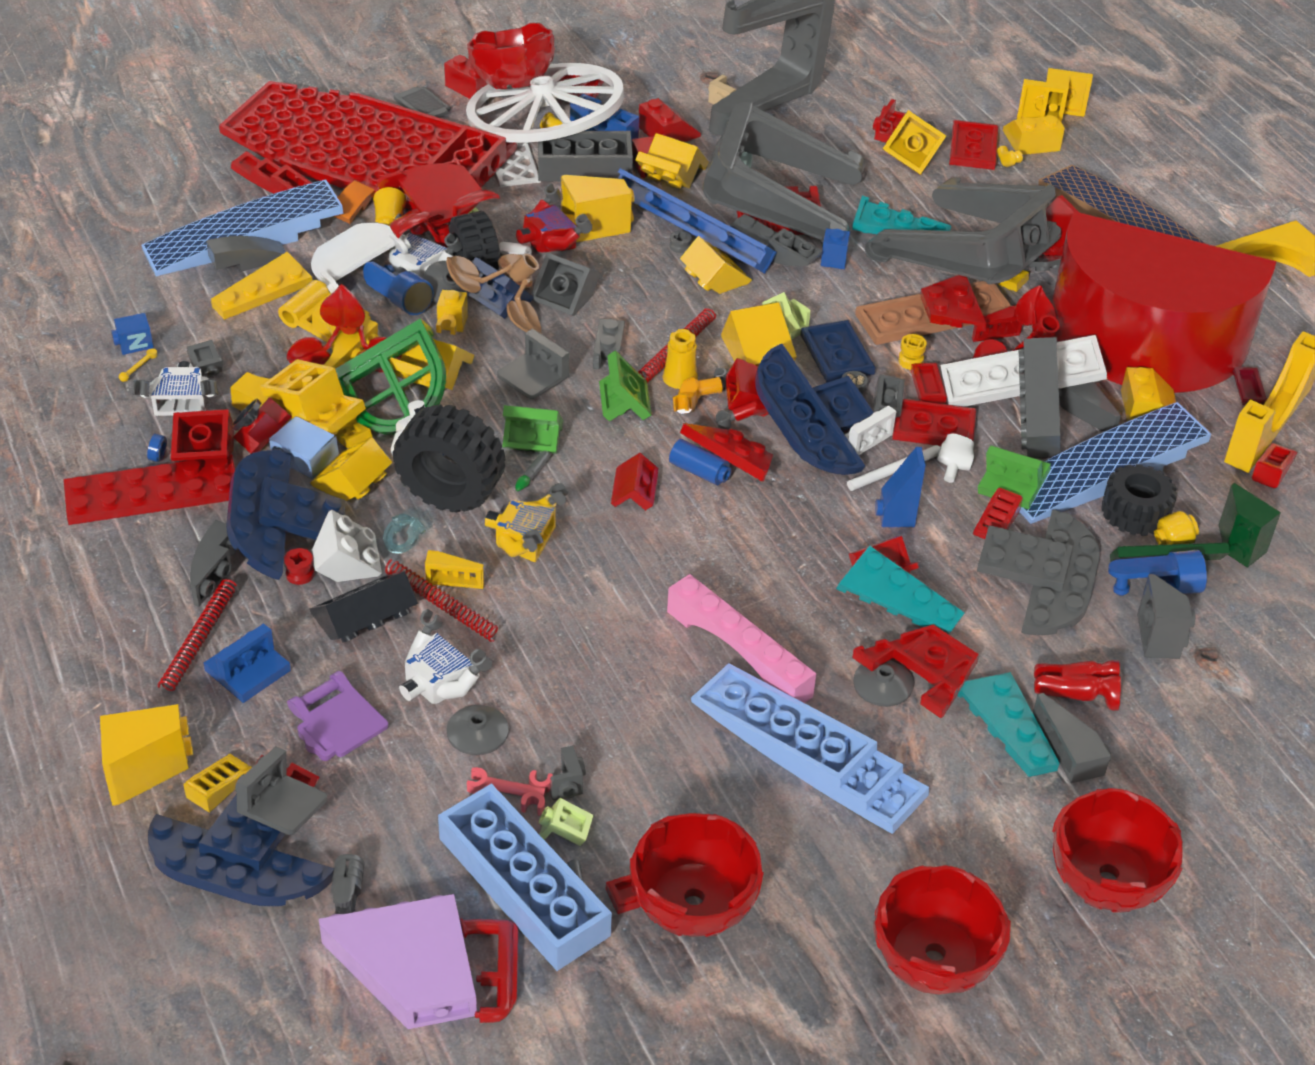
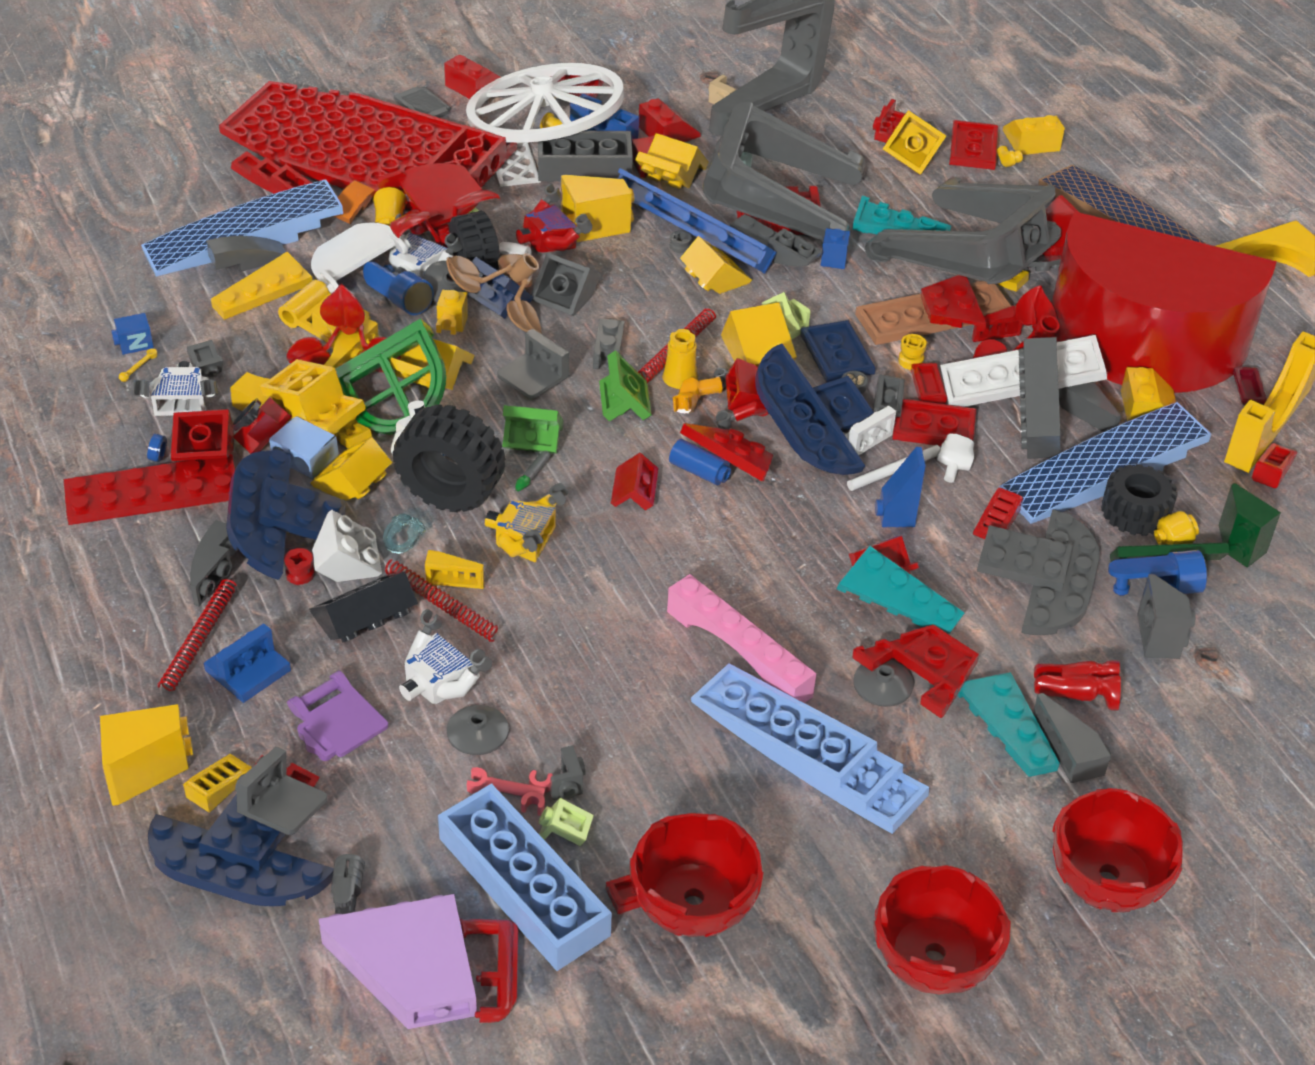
(512, 55): red piece -> none
(1013, 473): bright green bracket -> none
(1061, 94): yellow bracket -> none

